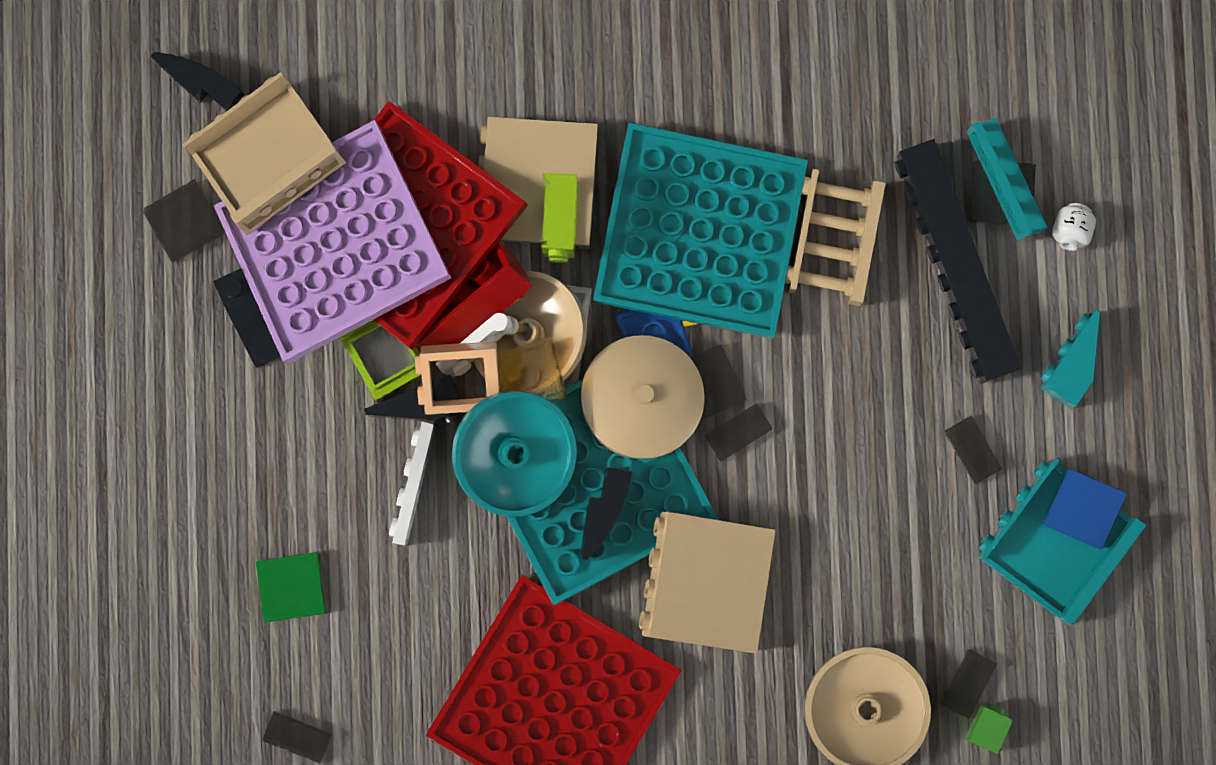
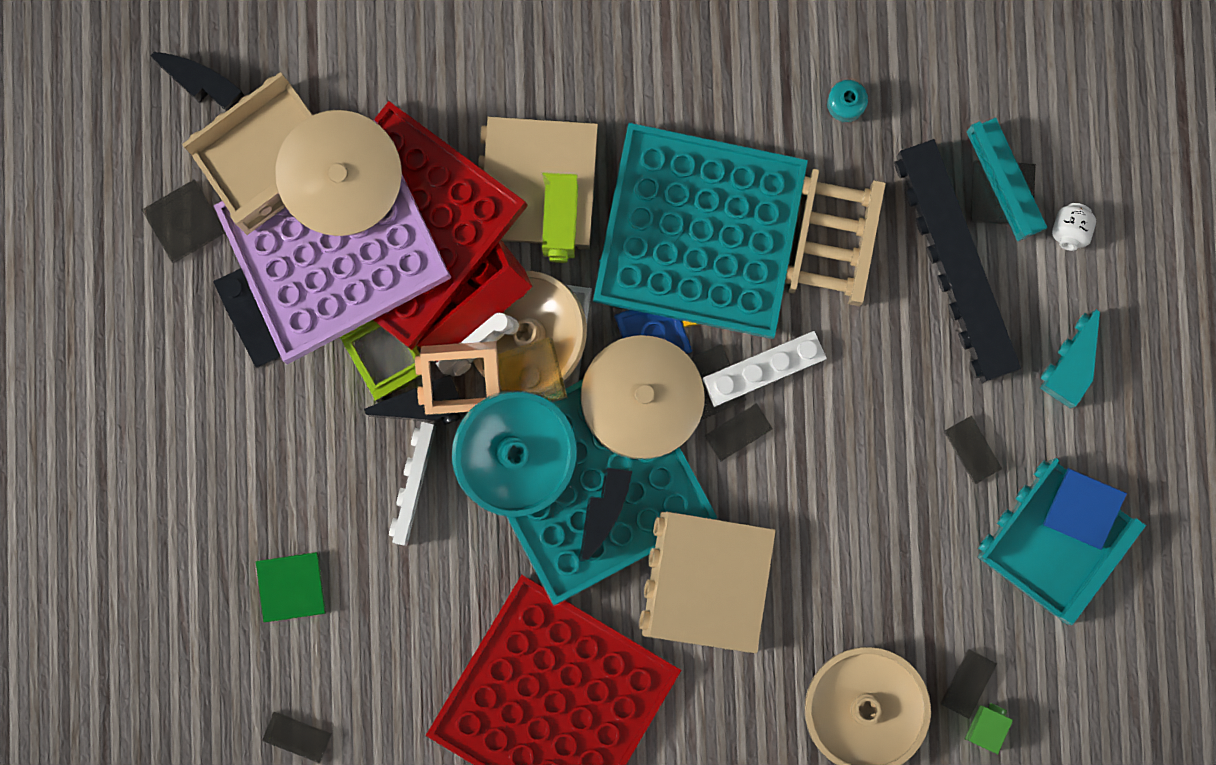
(338, 172): none -> tan dish
(764, 368): none -> white plate
(847, 91): none -> teal head

